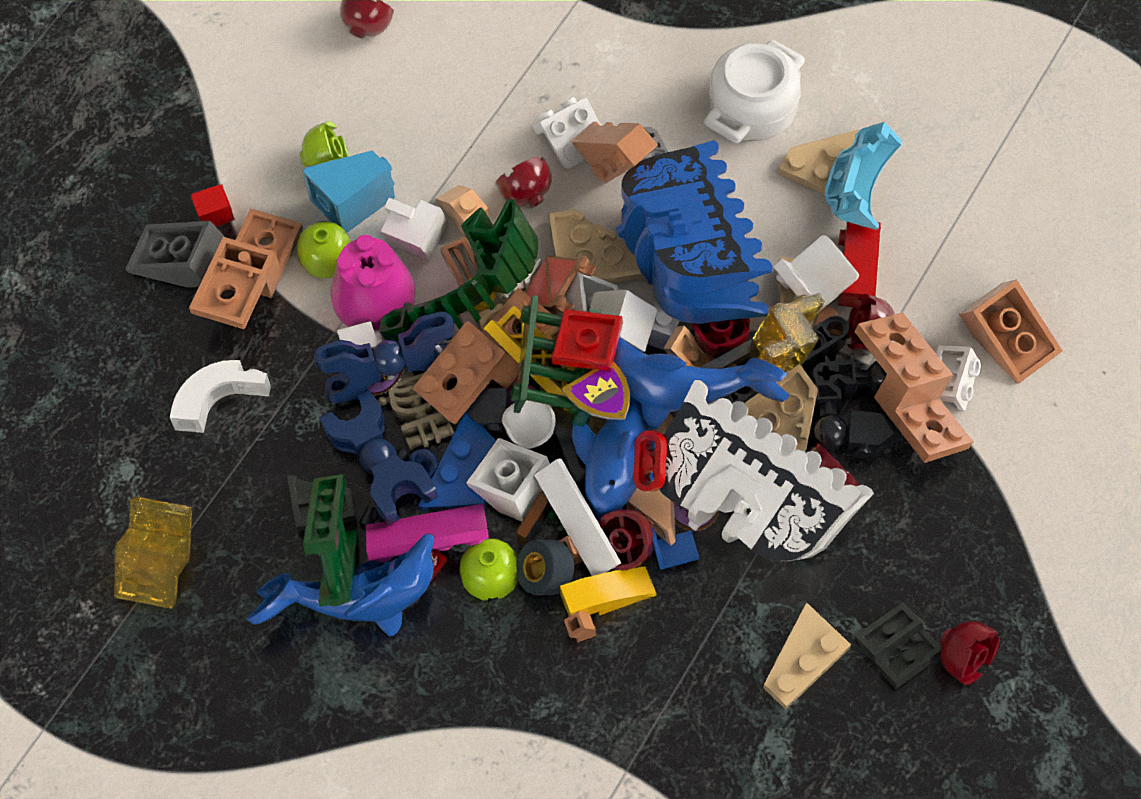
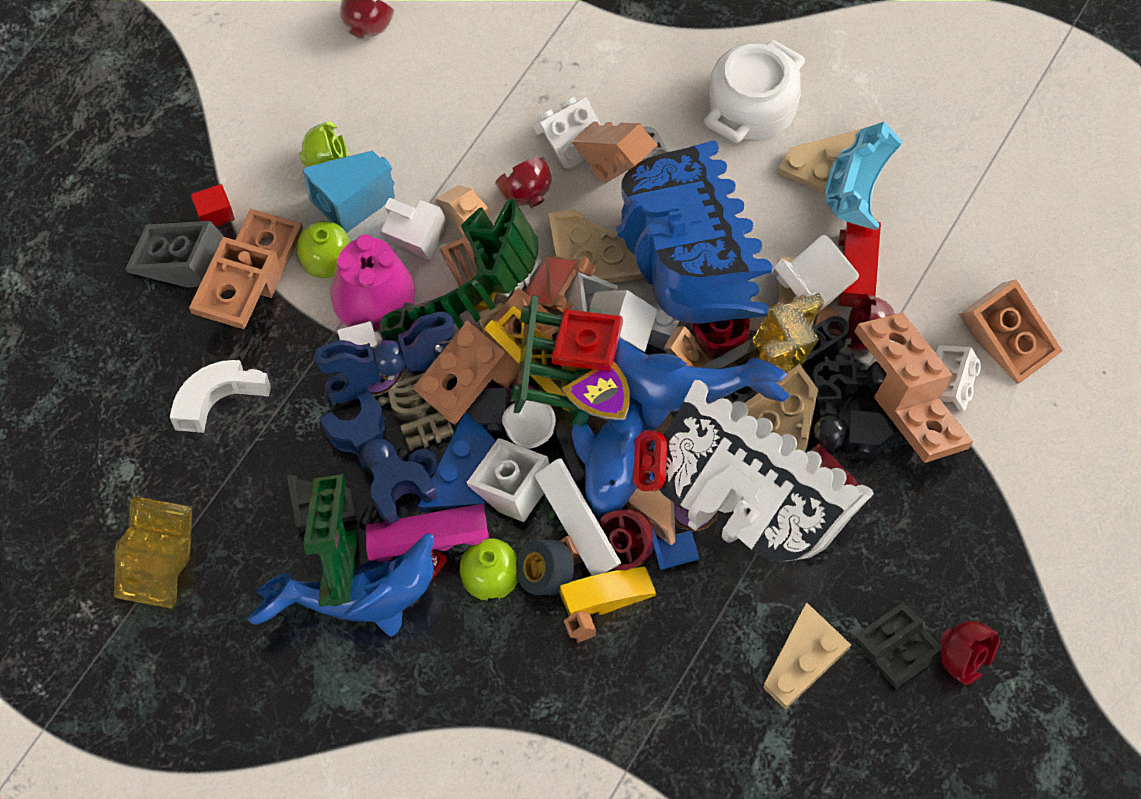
(533, 519): reddish brown tile -> none

